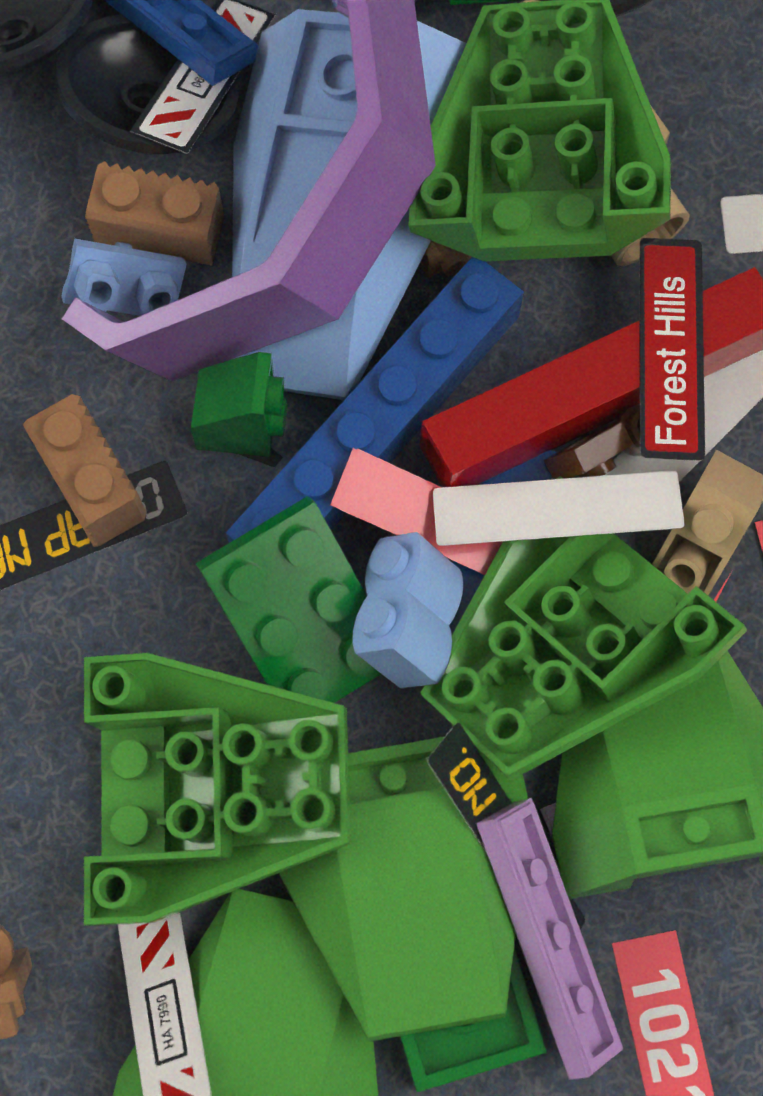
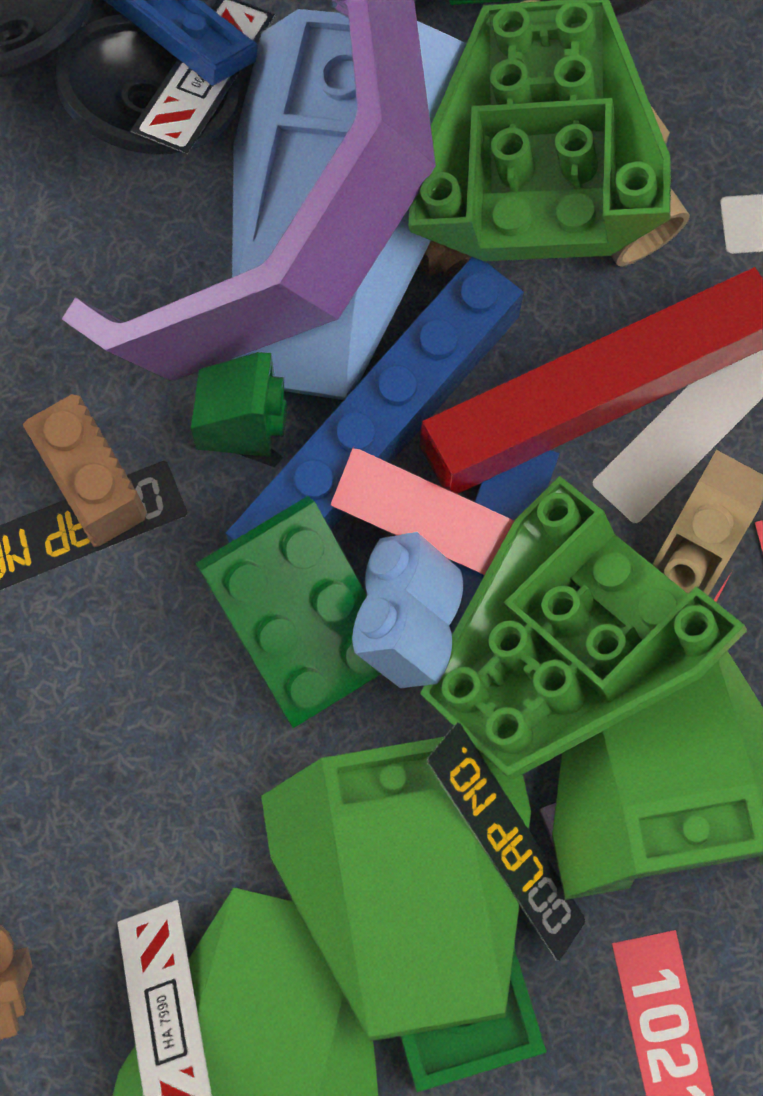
(122, 277): light blue hips -> none
(155, 213): medium nougat brick -> none
(205, 784): bright green wedge -> none
(550, 938): lavender tile -> none
(557, 508): white sticker -> none
(594, 452): reddish brown plate -> none
(671, 350): red sticker -> none

